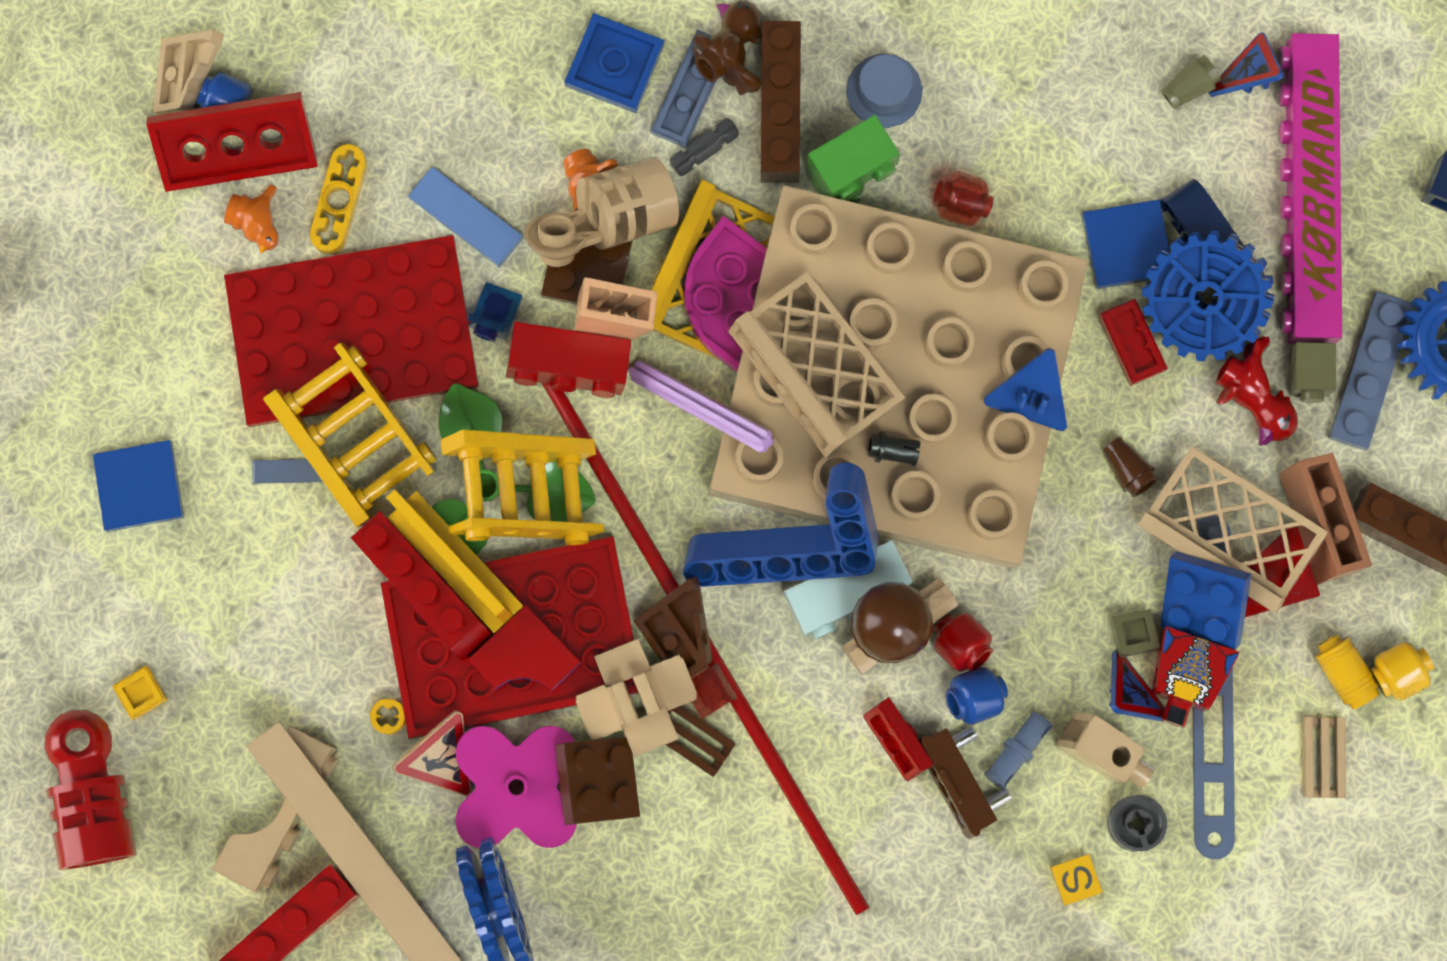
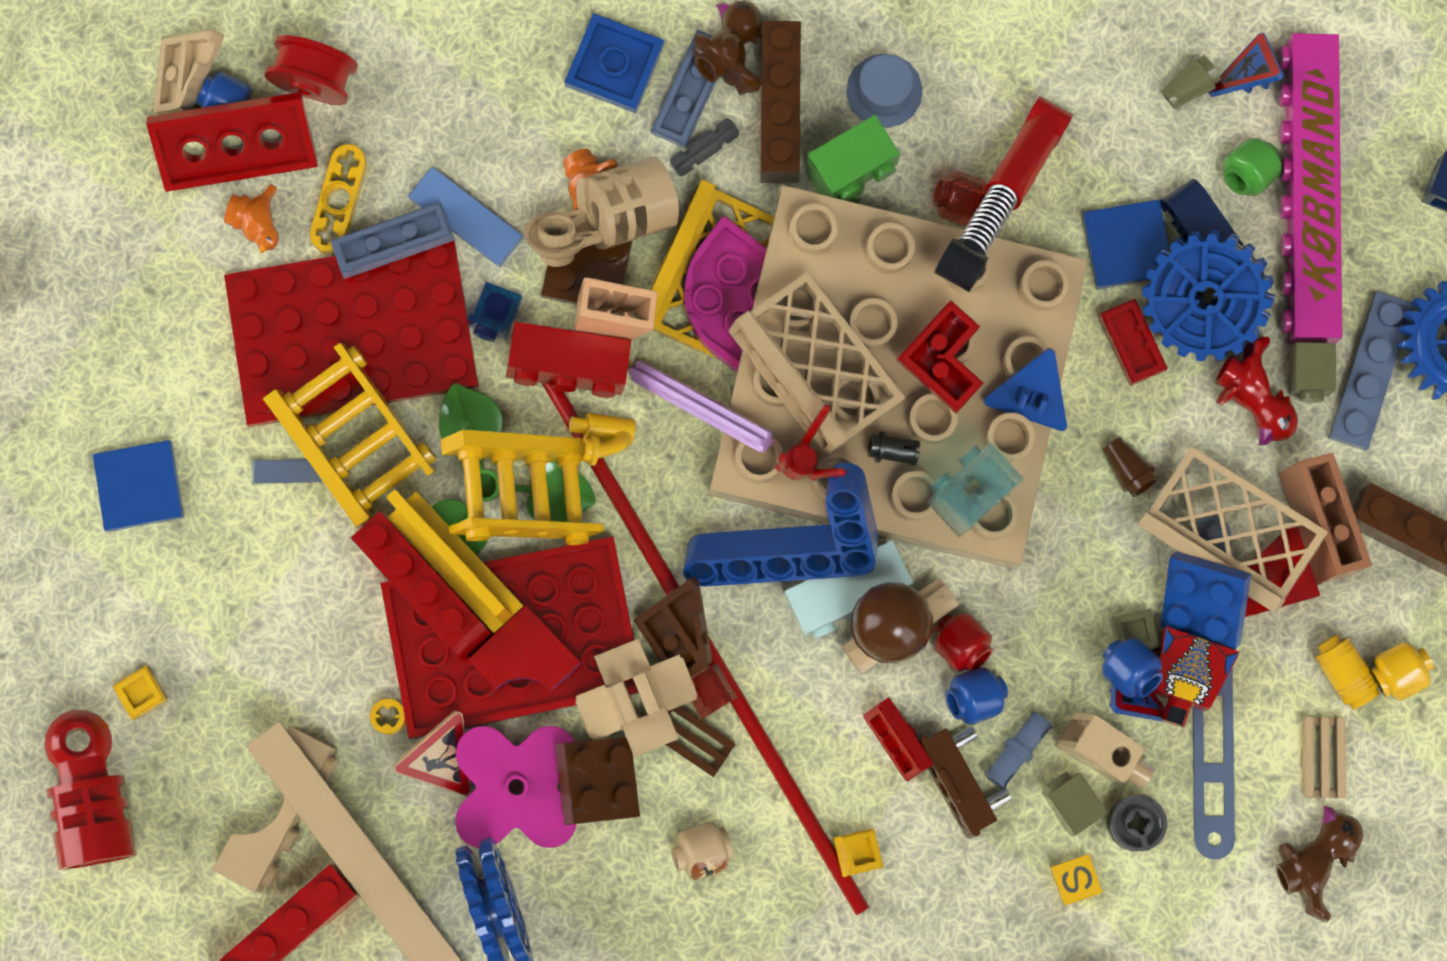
(311, 69): none -> red wheel
(392, 240): none -> sand blue tile
(612, 431): none -> yellow plant
(702, 850): none -> tan head
(802, 459): none -> red plant
(858, 852): none -> yellow tile
(933, 357): none -> red brick
(995, 478): none -> clear light blue brick
(1004, 193): none -> piece
(1074, 802): none -> olive brick
(1132, 668): none -> blue head
(1252, 167): none -> bright green head
(1310, 865): none -> reddish brown animal

